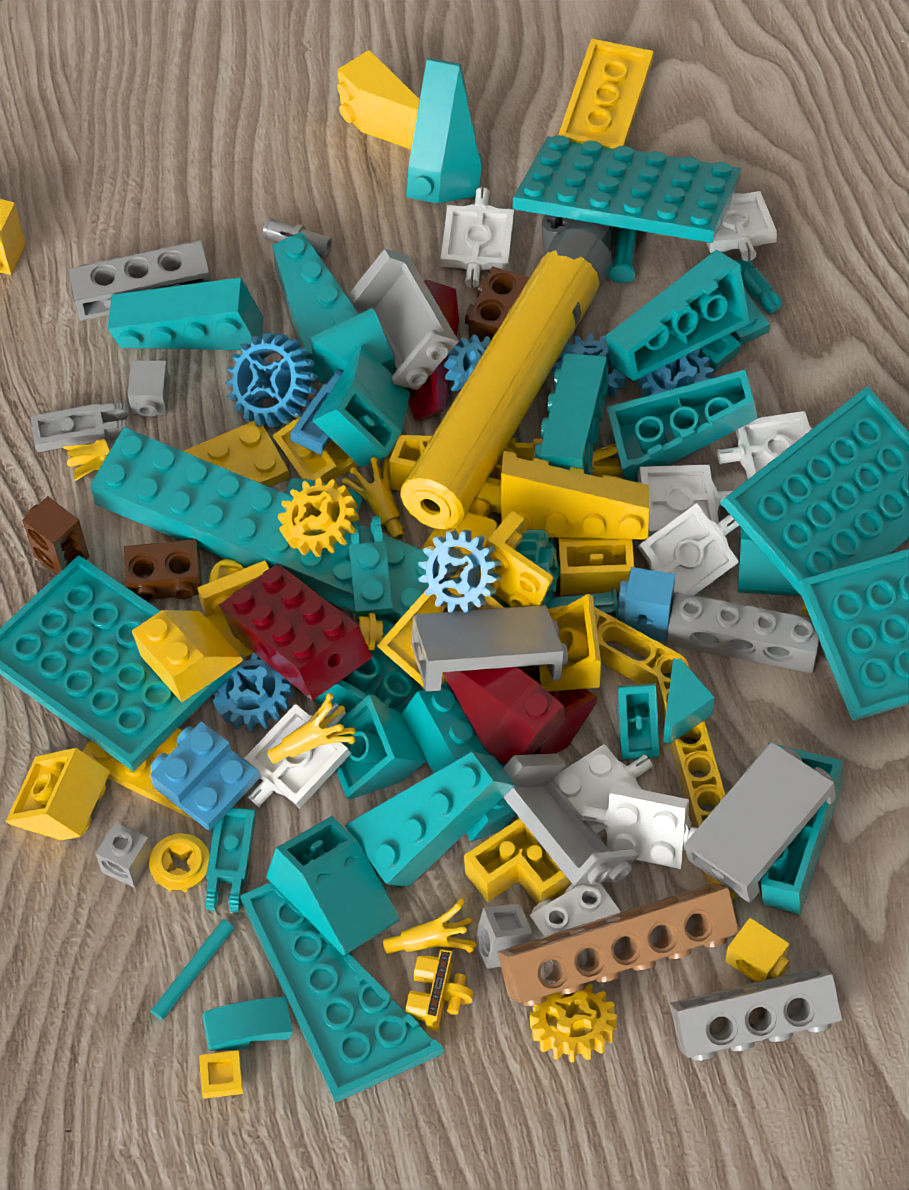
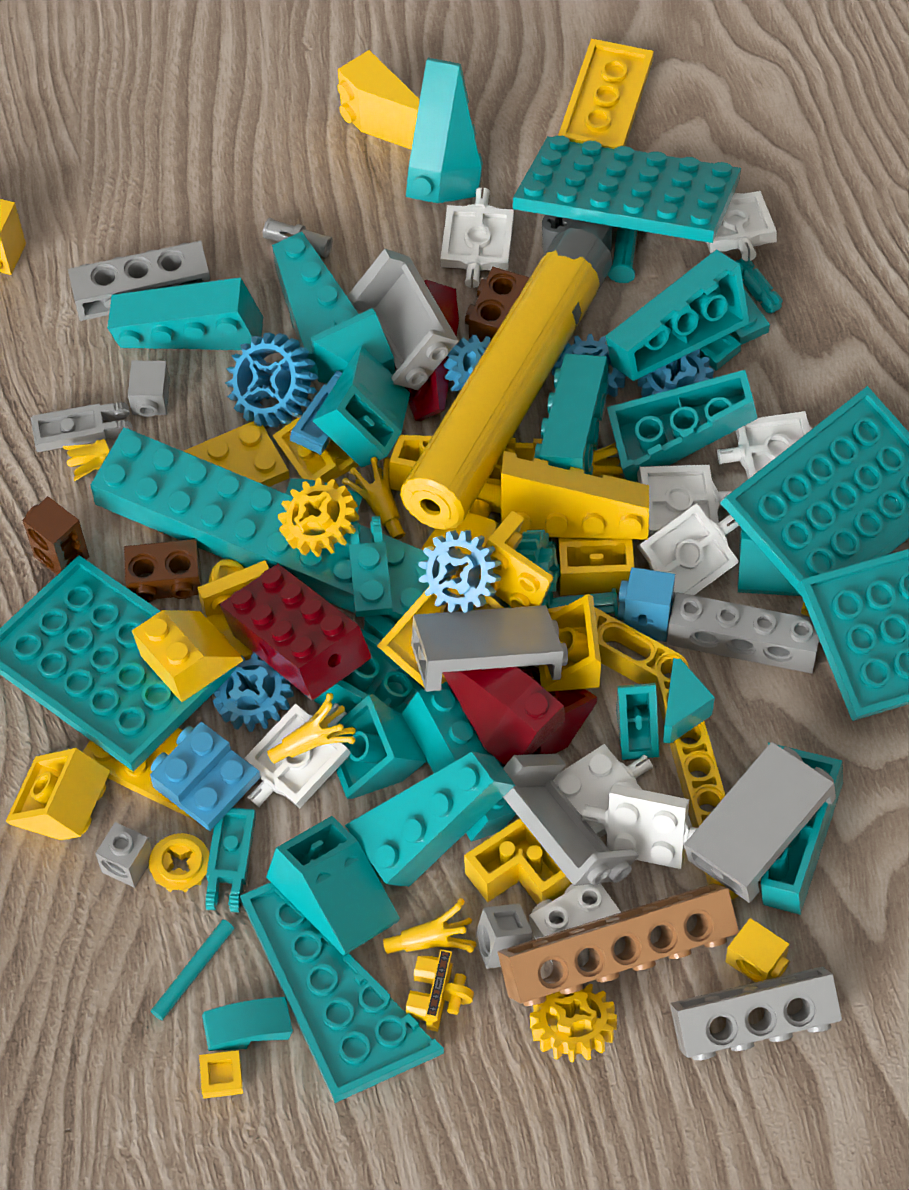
(371, 630): yellow plate -> none

